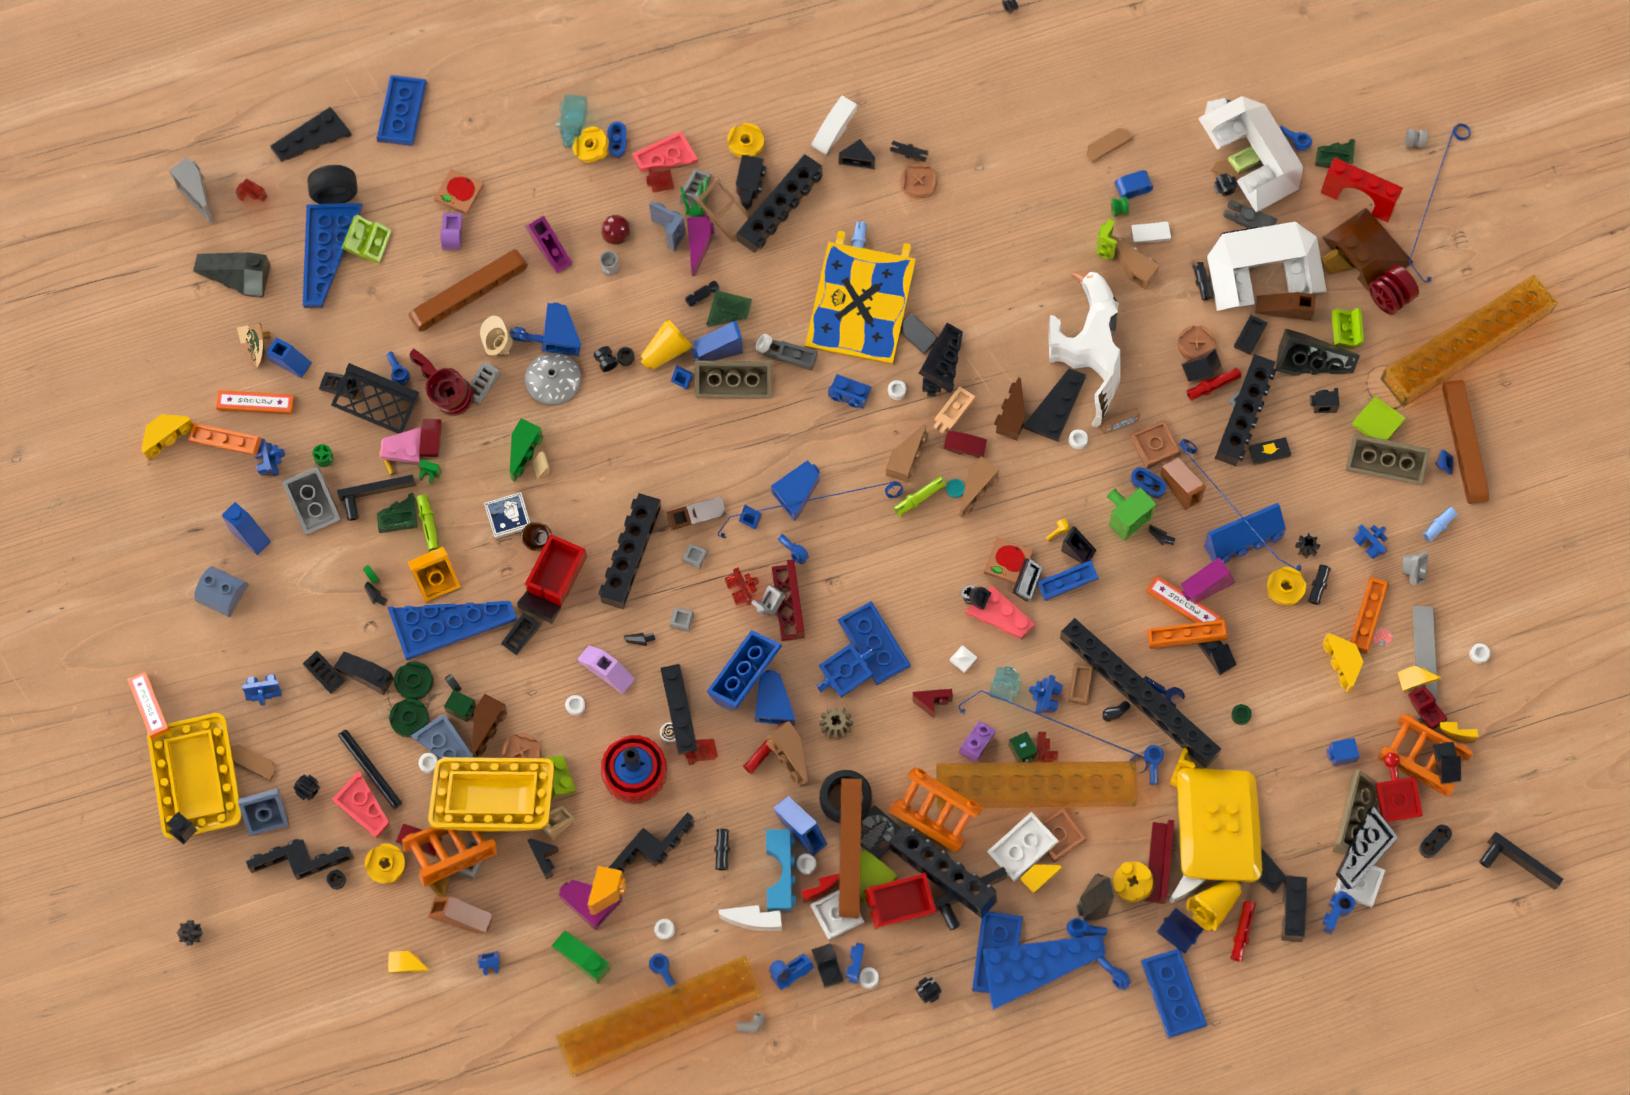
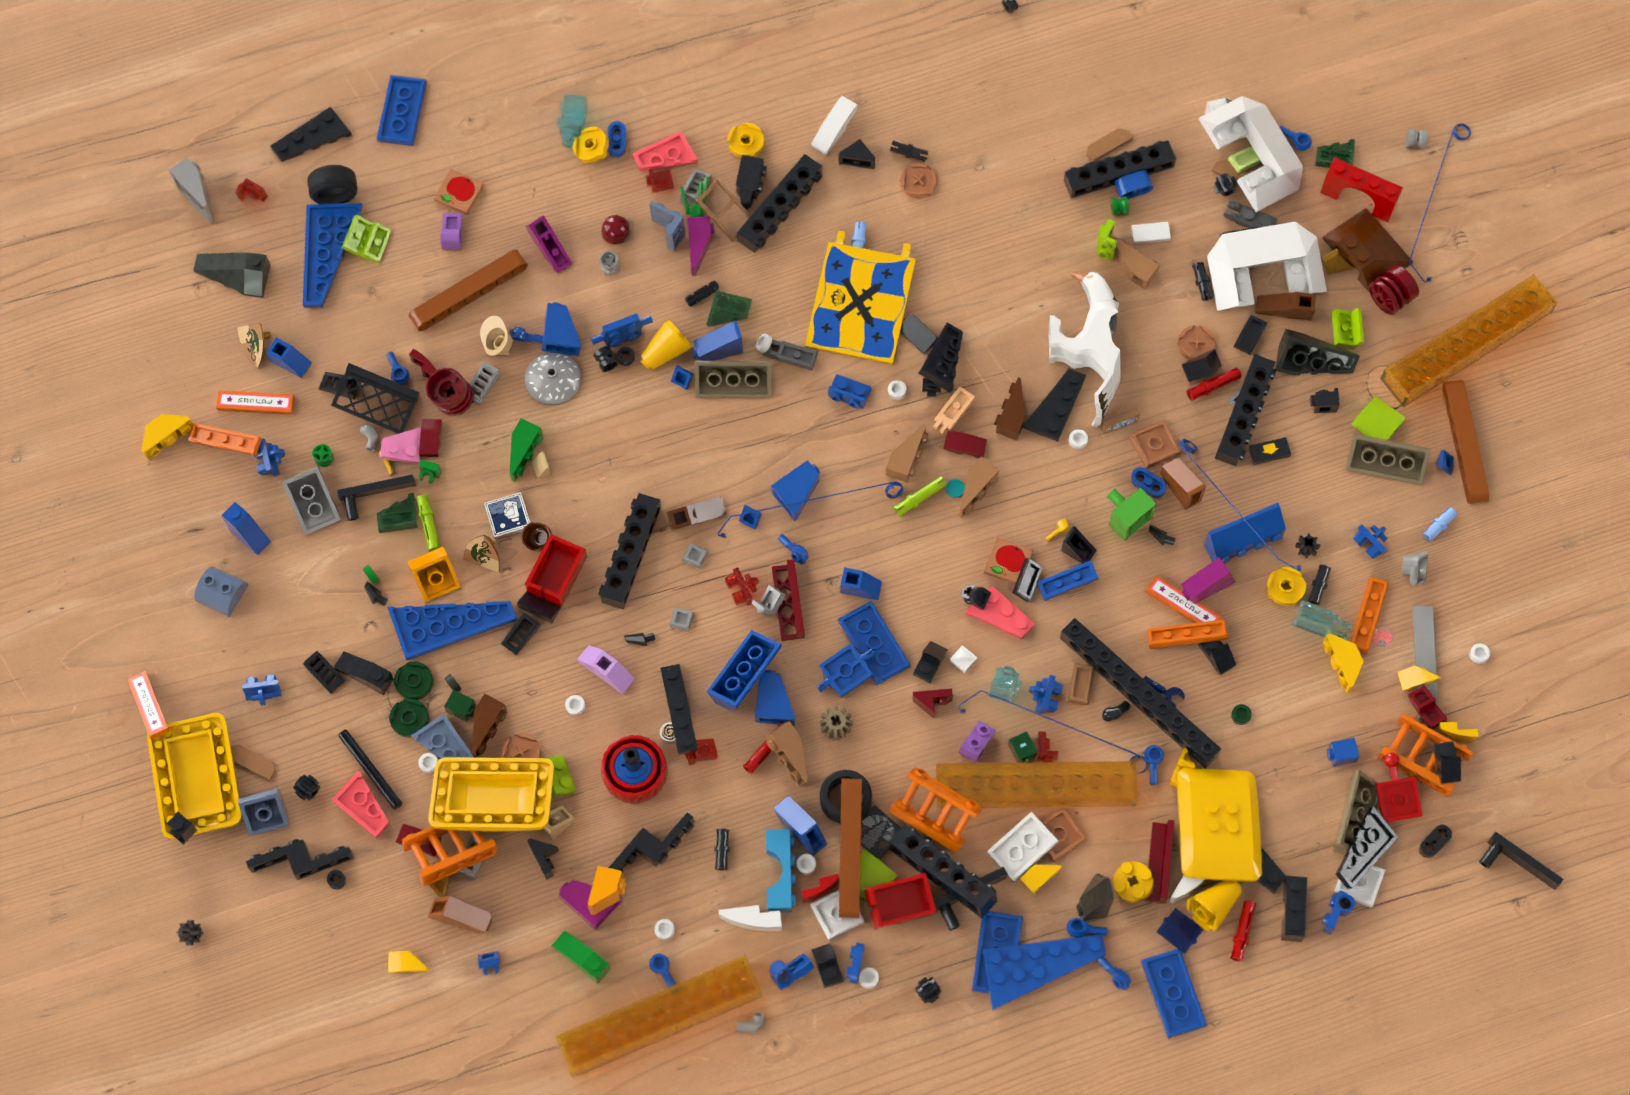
(368, 431): none -> light grey arm
(380, 854): yellow plate -> none
(483, 553): none -> shield
(622, 330): none -> blue plate
(860, 584): none -> blue slope
(930, 661): none -> black slope
(1096, 181): none -> black brick
(1319, 620): none -> clear light blue hinge

